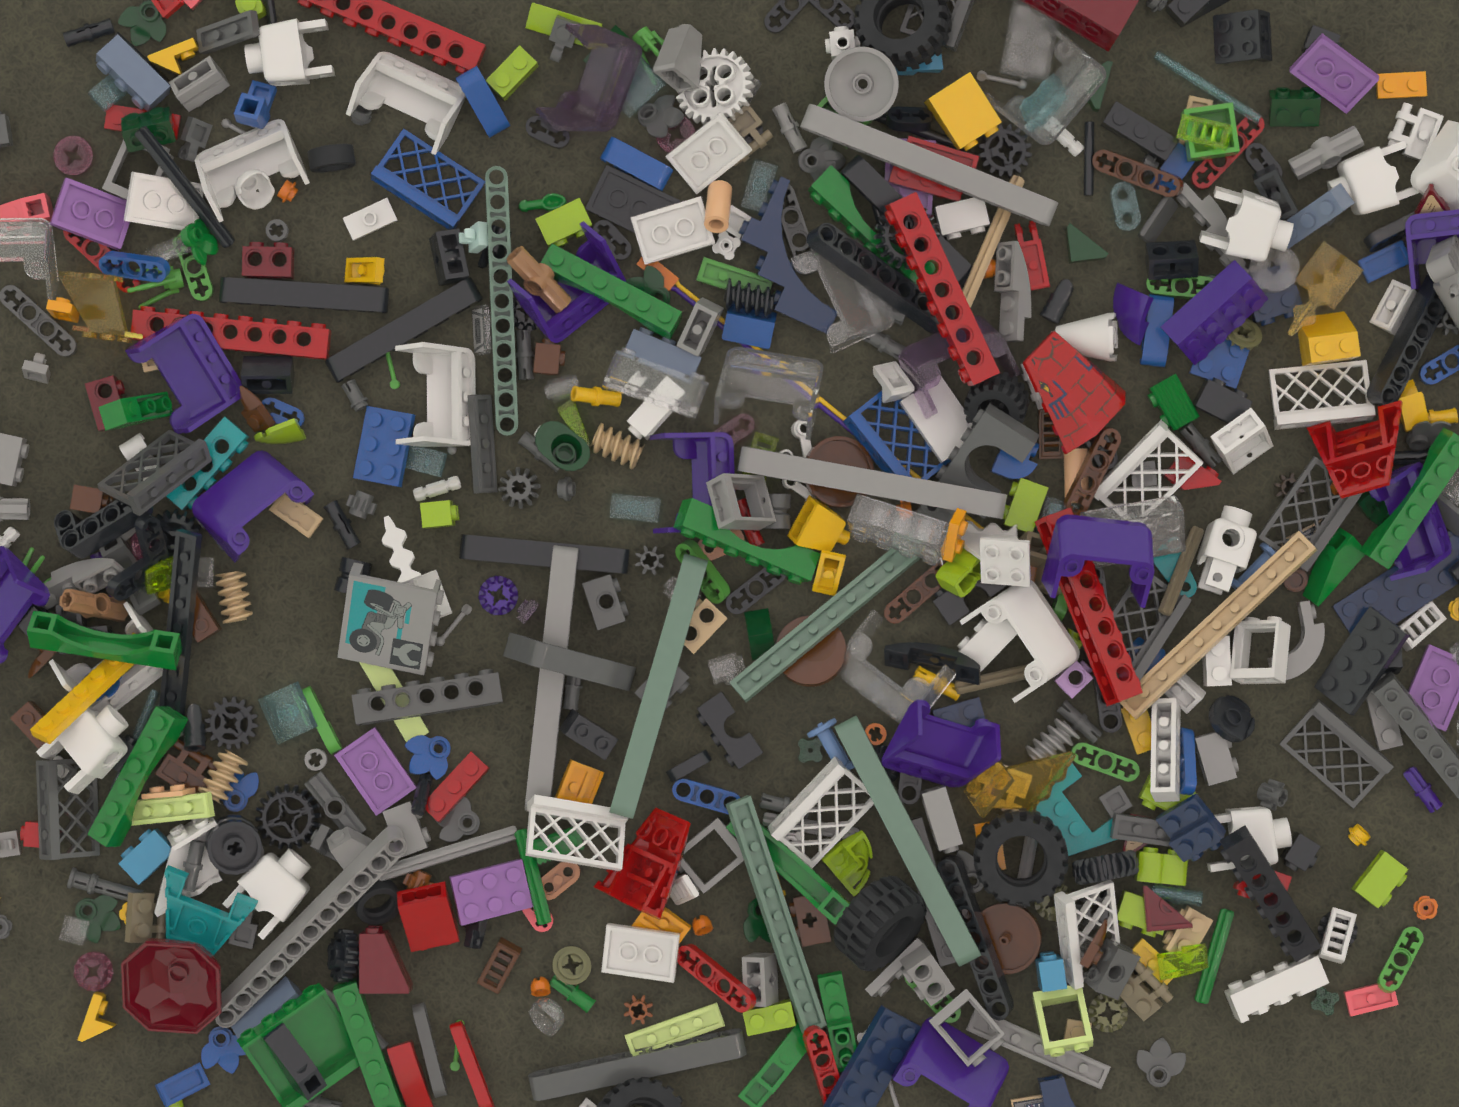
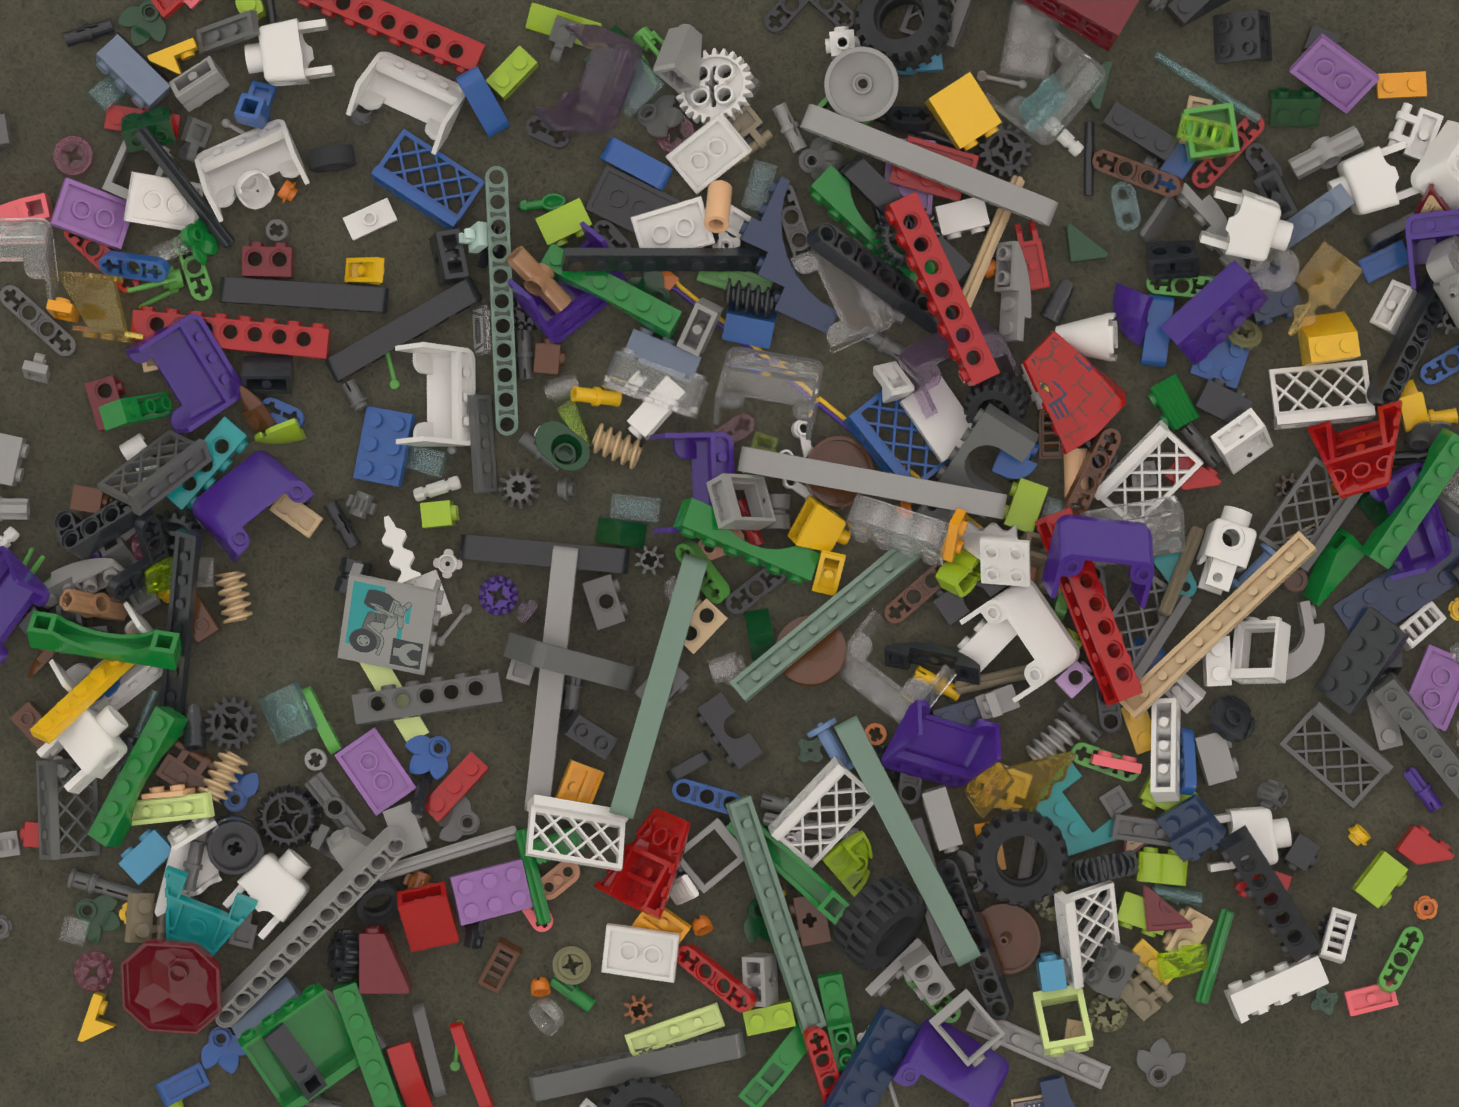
(454, 563): none -> white plate
(520, 672): none -> light grey plate
(621, 532): none -> dark green slope
(659, 259): none -> black plate
(997, 701): none -> light grey brick
(1093, 953): reddish brown plate -> none
(1105, 759): none -> coral plate
(1422, 849): none -> red slope

